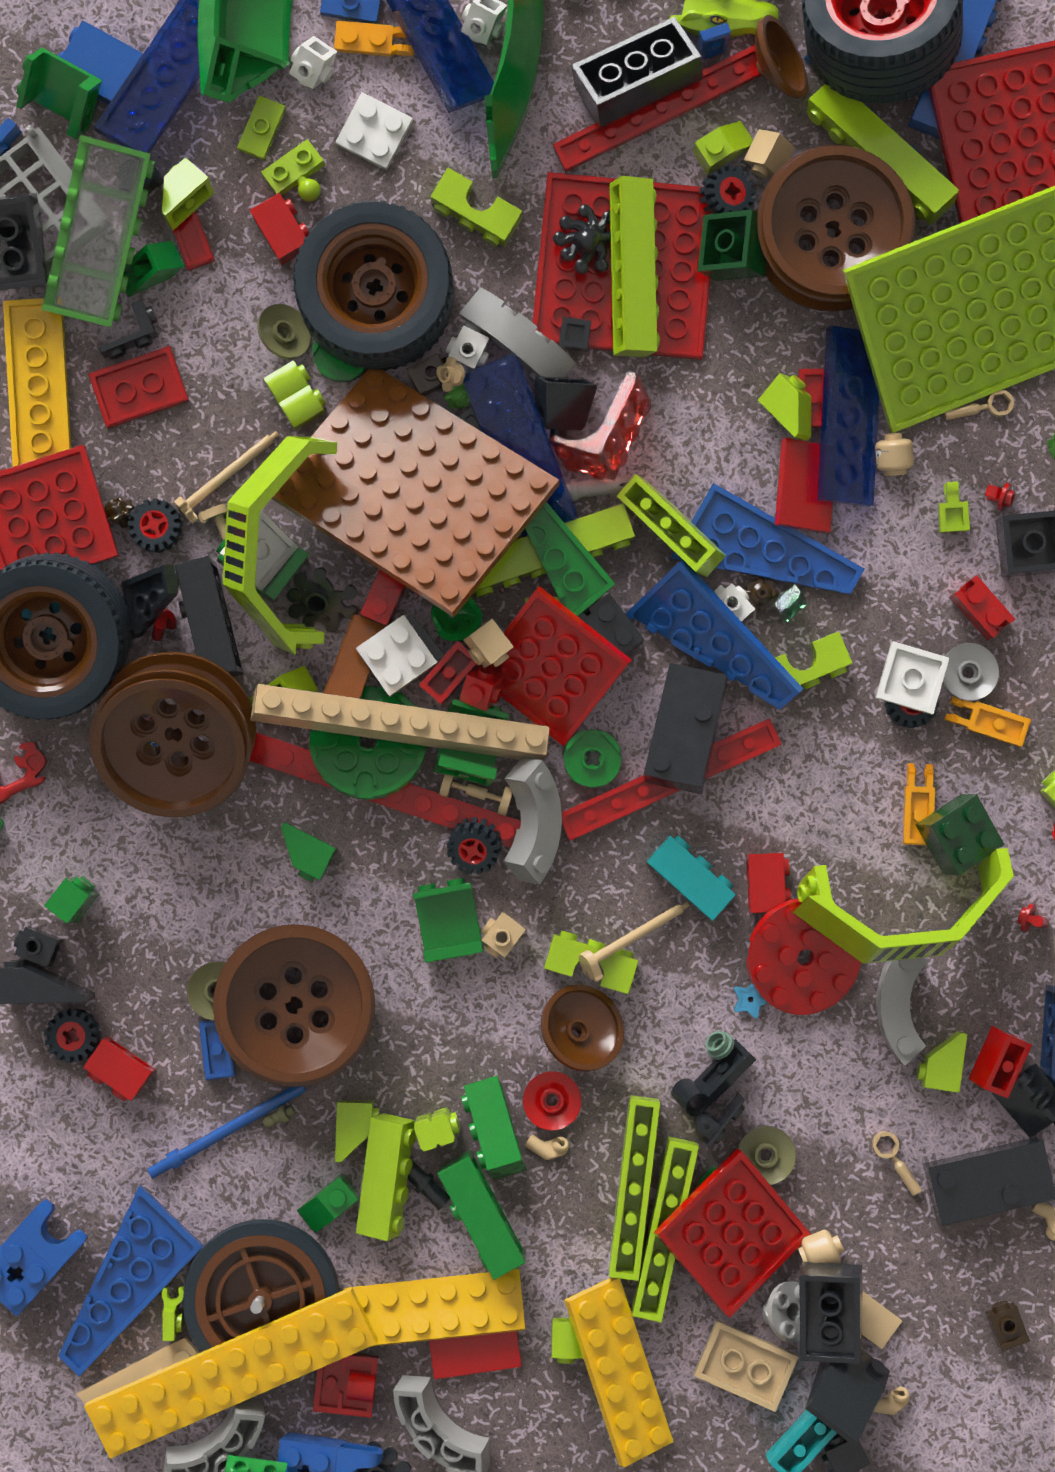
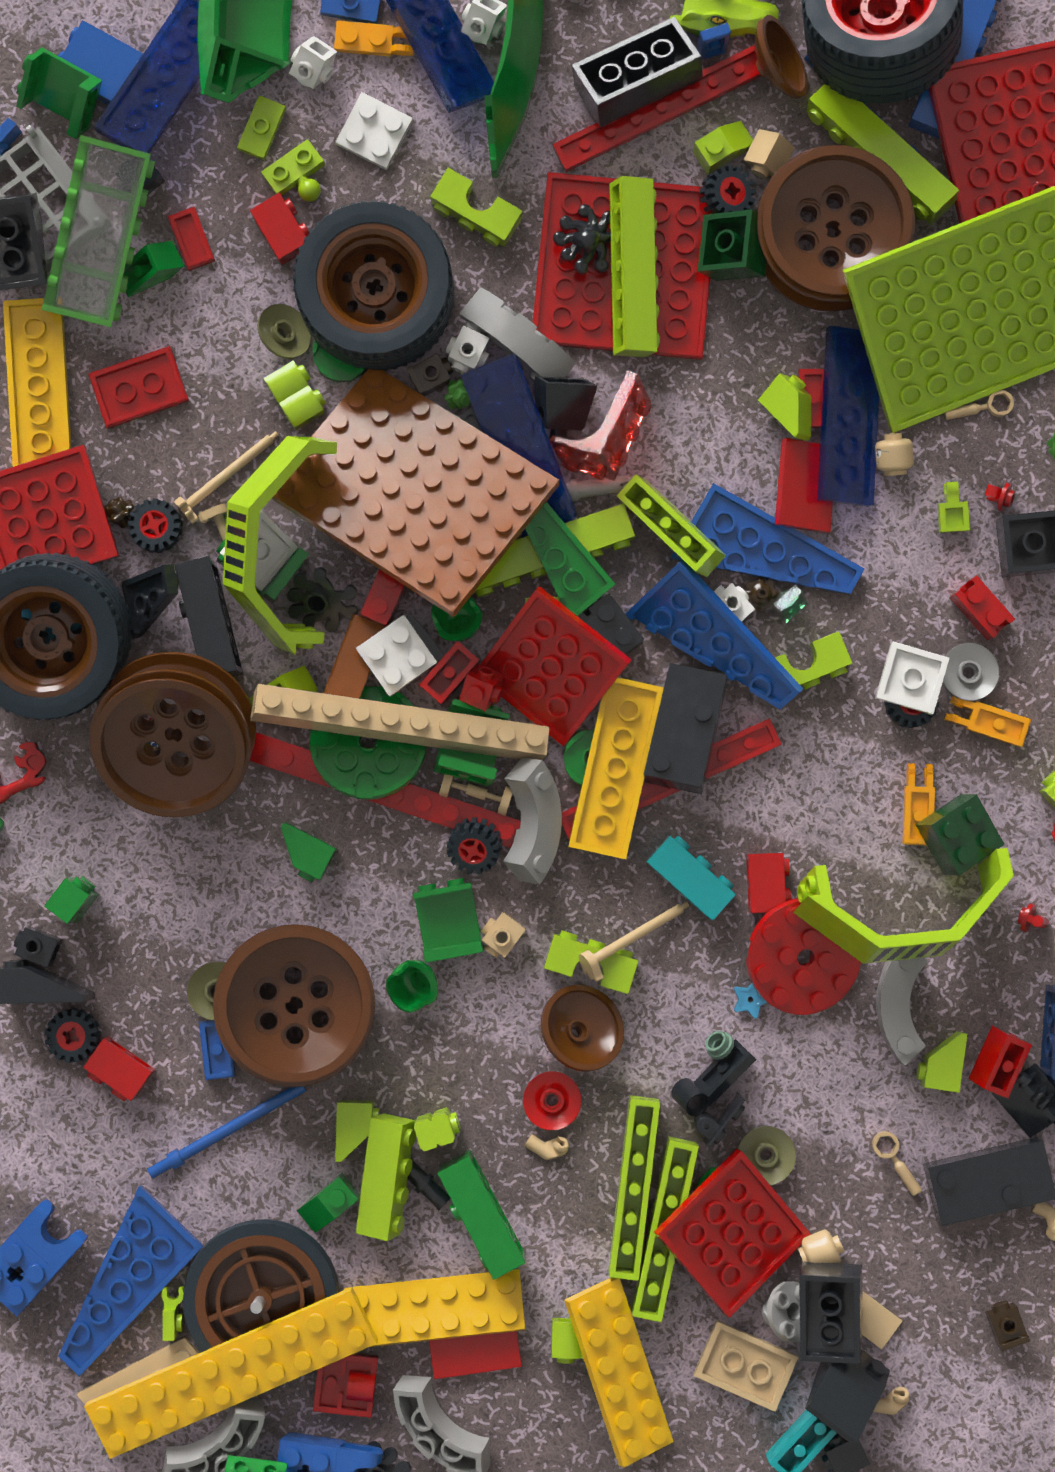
(140, 339): black bracket -> none
(165, 620): red plate -> none
(184, 192): lime slope -> none
(282, 1114): olive piece -> none
(412, 985): none -> green helmet
(450, 374): tan plate -> none
(488, 645): tan brick -> none
(493, 1128): green wedge -> none
(574, 334): black plate -> none
(616, 768): none -> yellow plate

